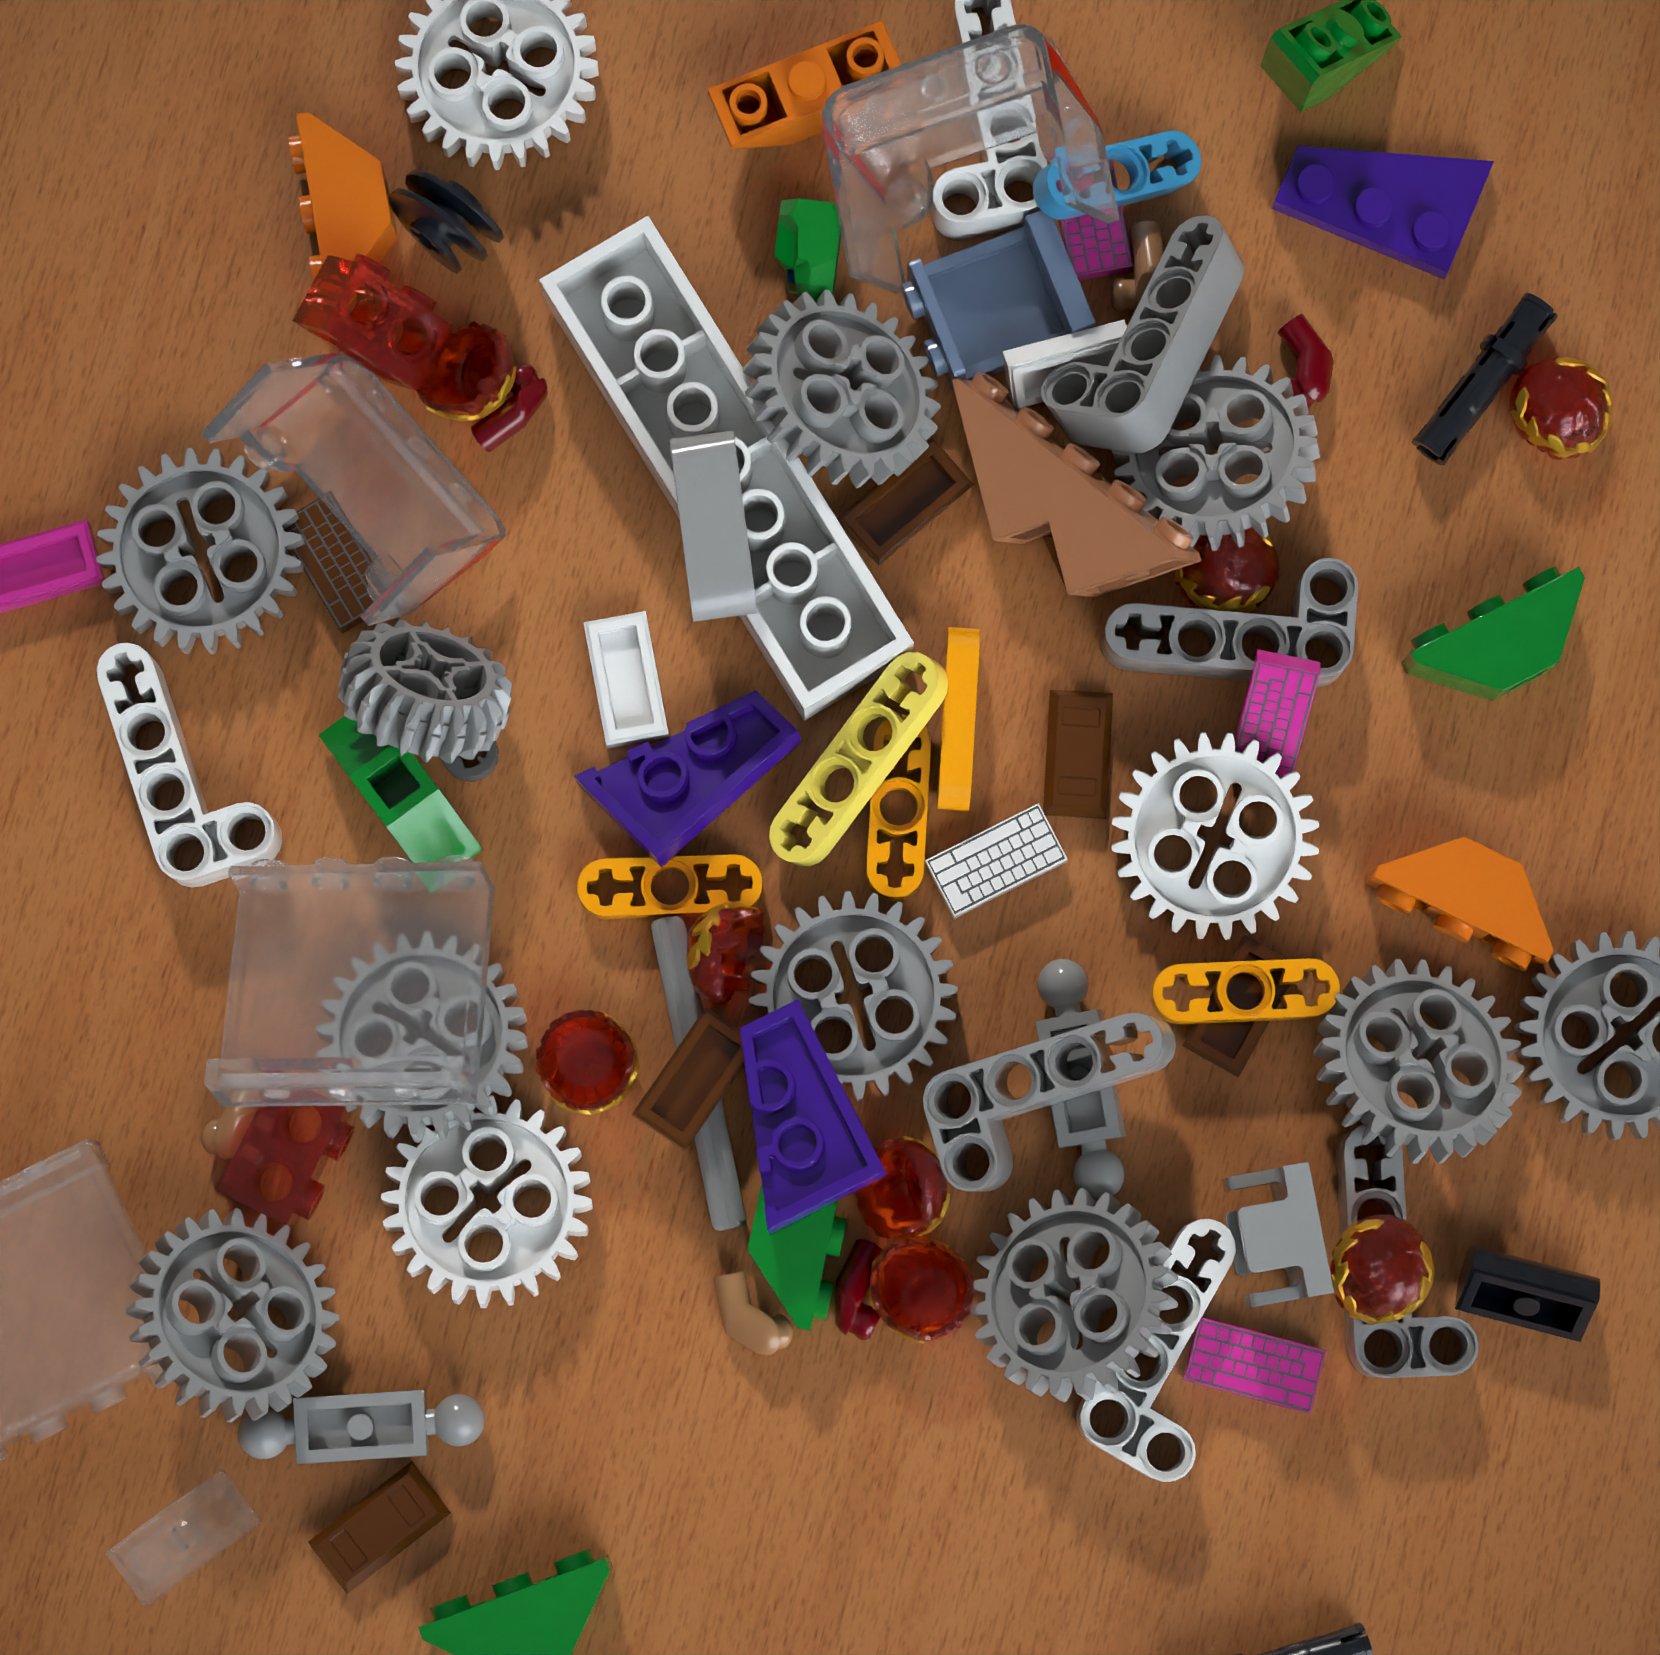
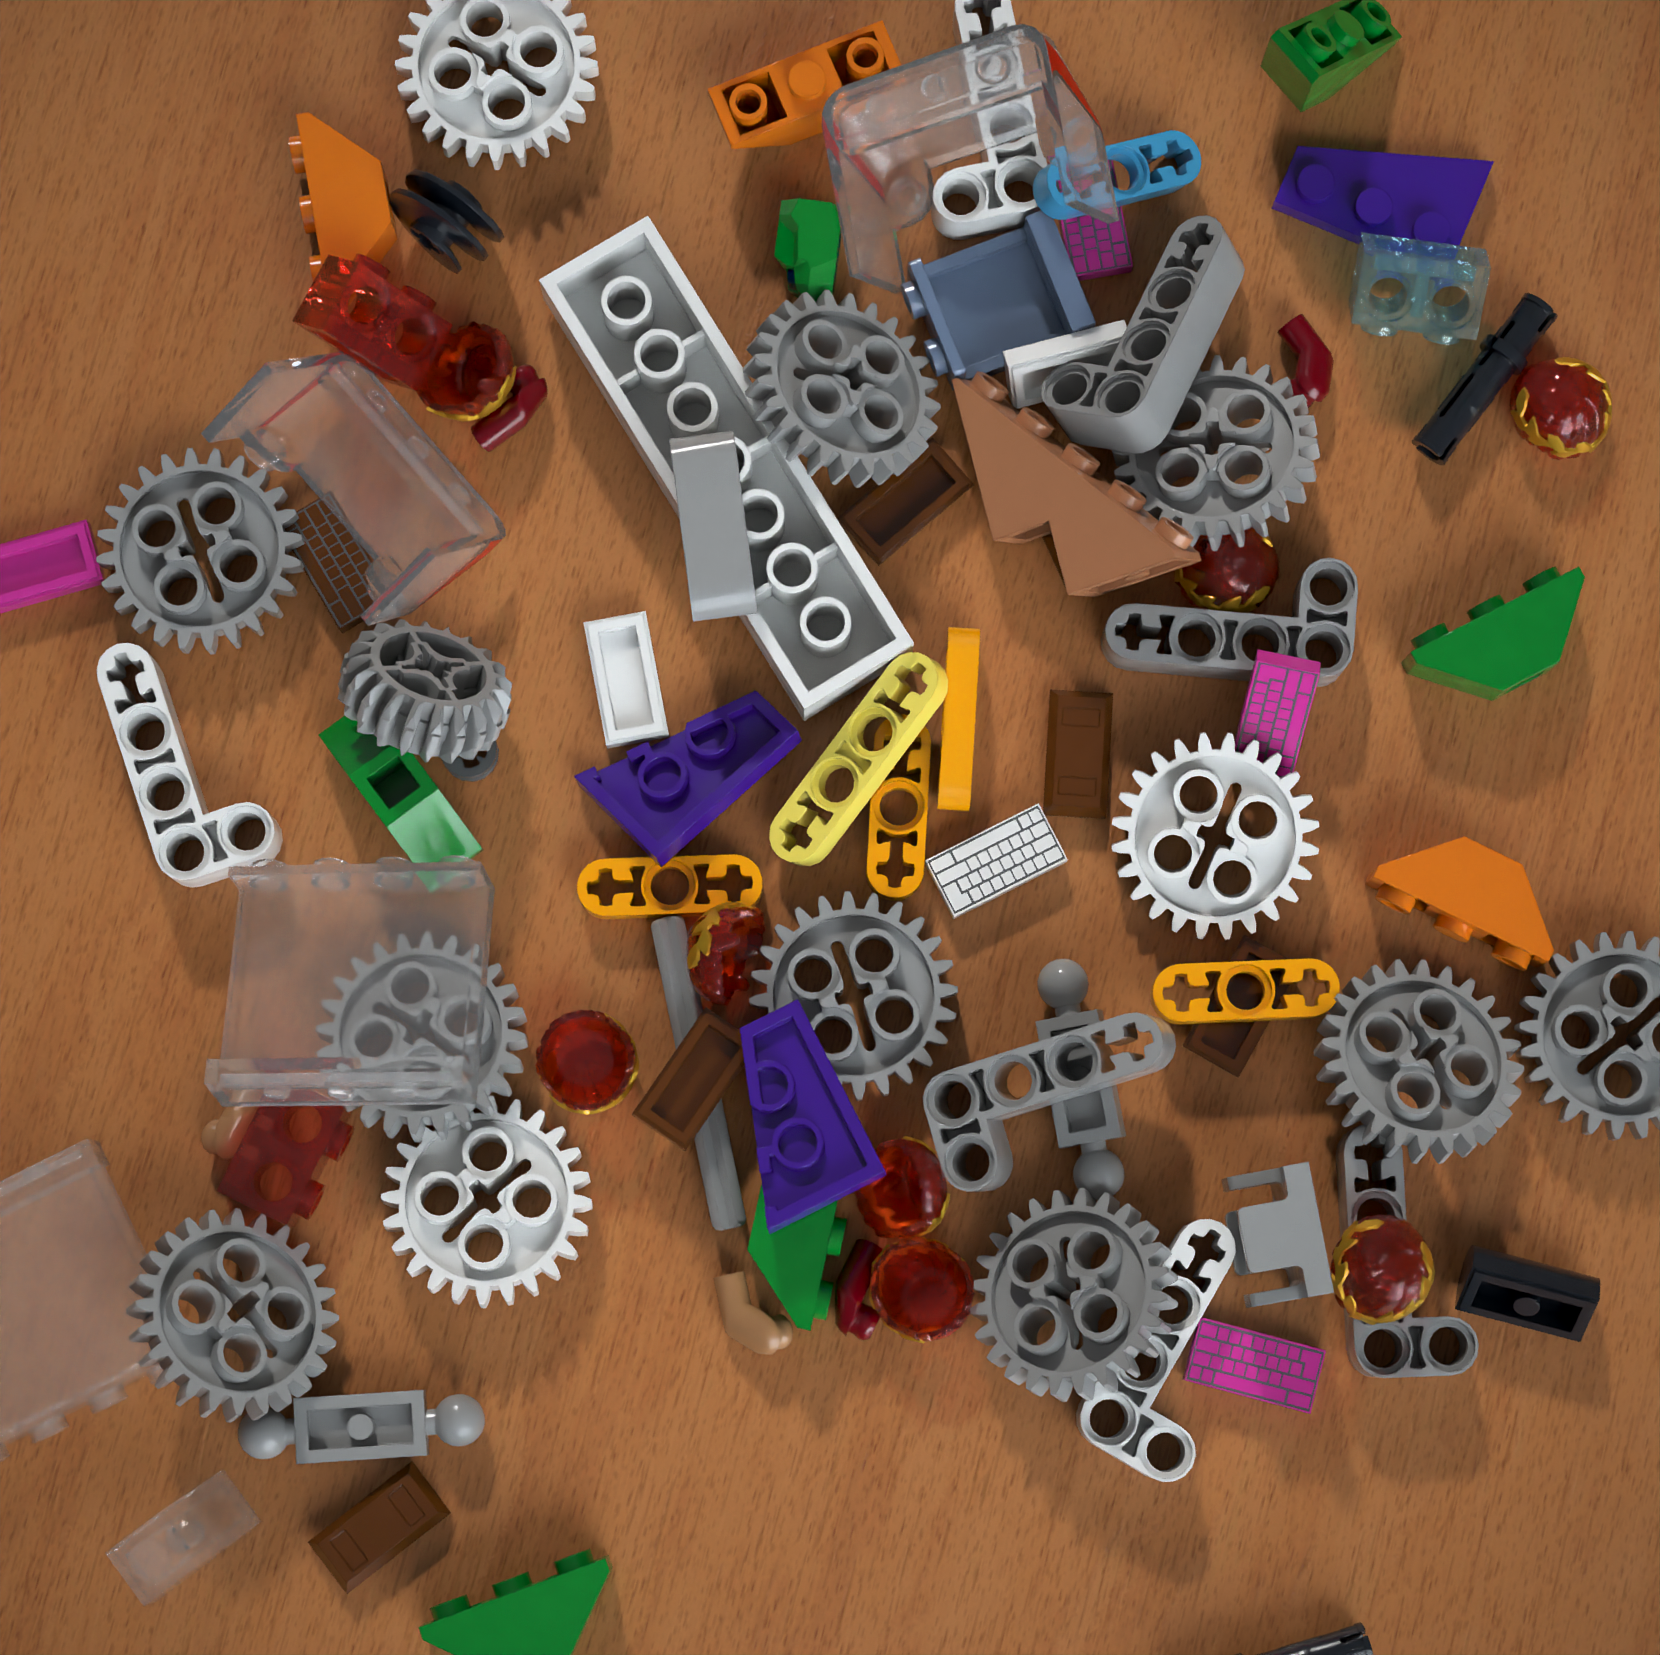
(1147, 252): medium nougat arm -> none
(1423, 270): none -> clear light blue brick

